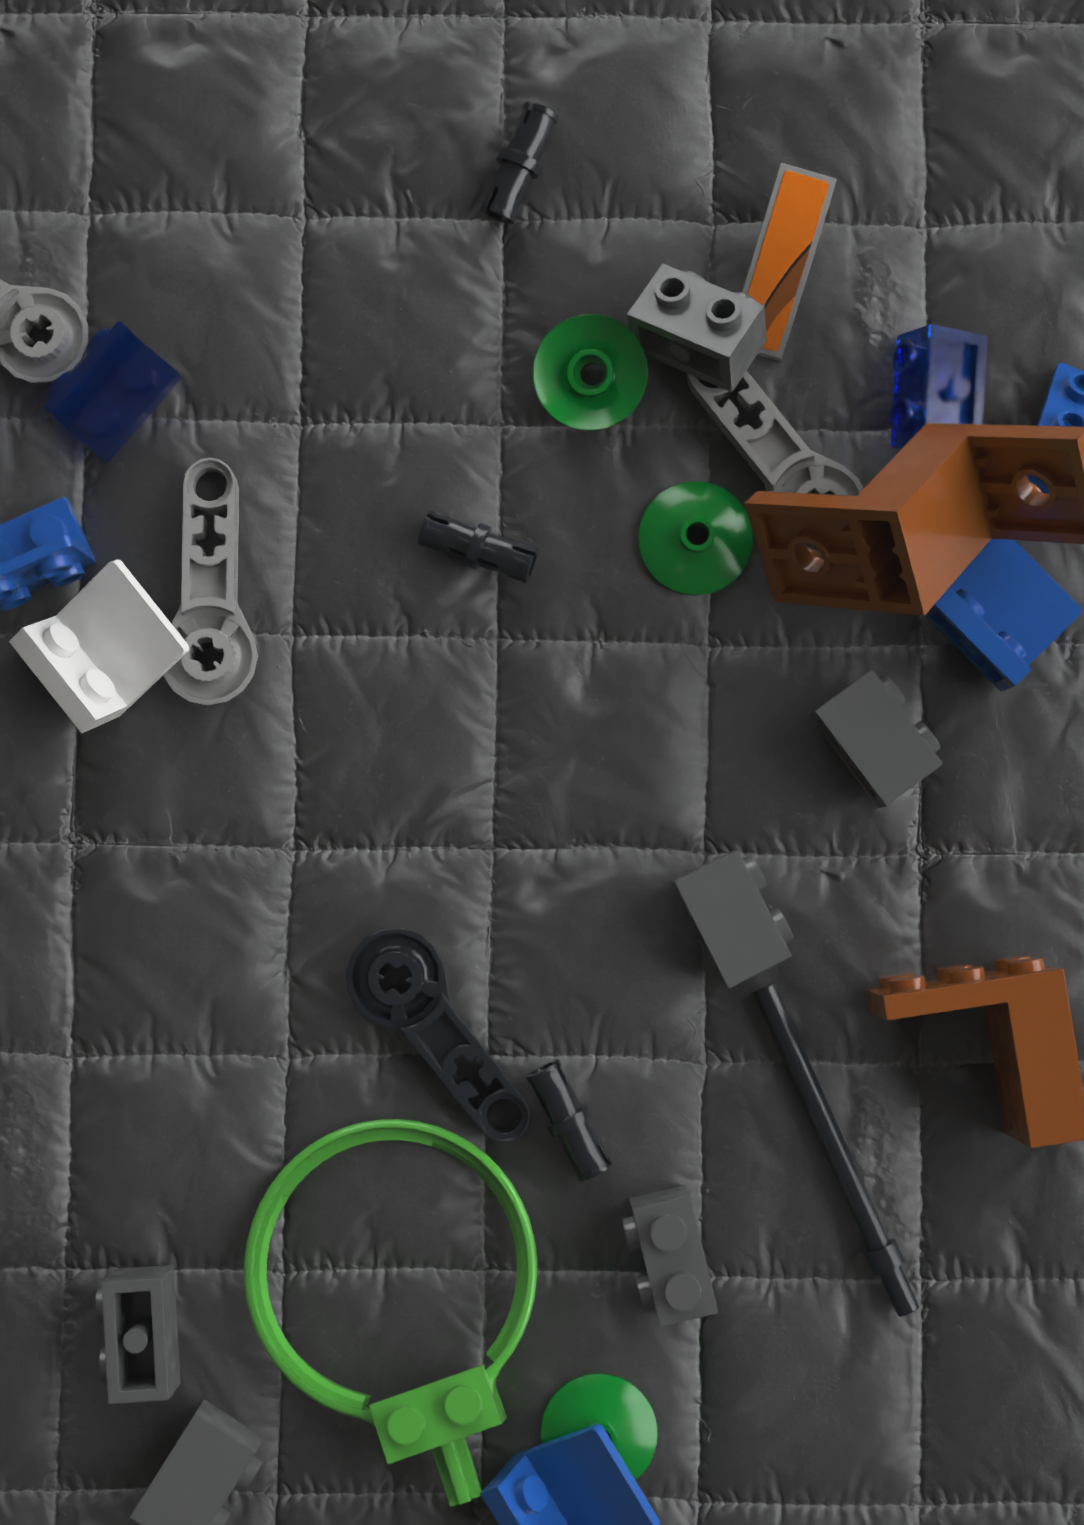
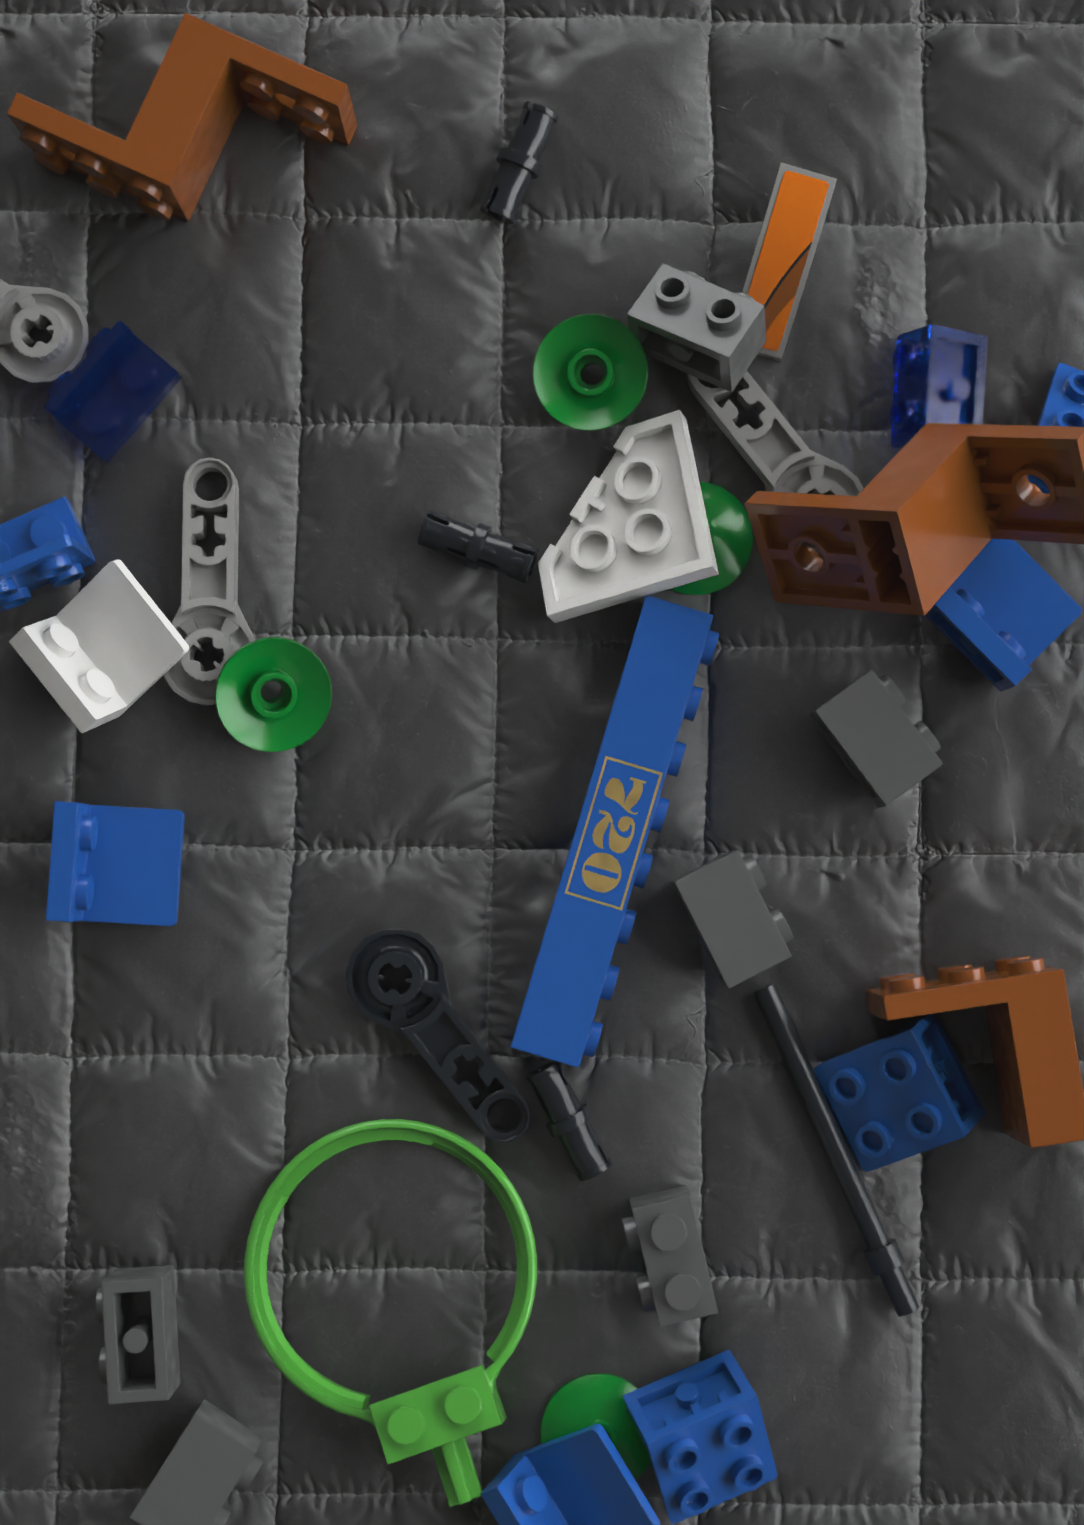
(115, 864): none -> blue bracket
(187, 119): none -> dark orange bracket
(288, 717): none -> green dish
(613, 831): none -> blue brick
(633, 526): none -> white plate
(702, 1435): none -> blue bracket
(901, 1094): none -> blue bracket

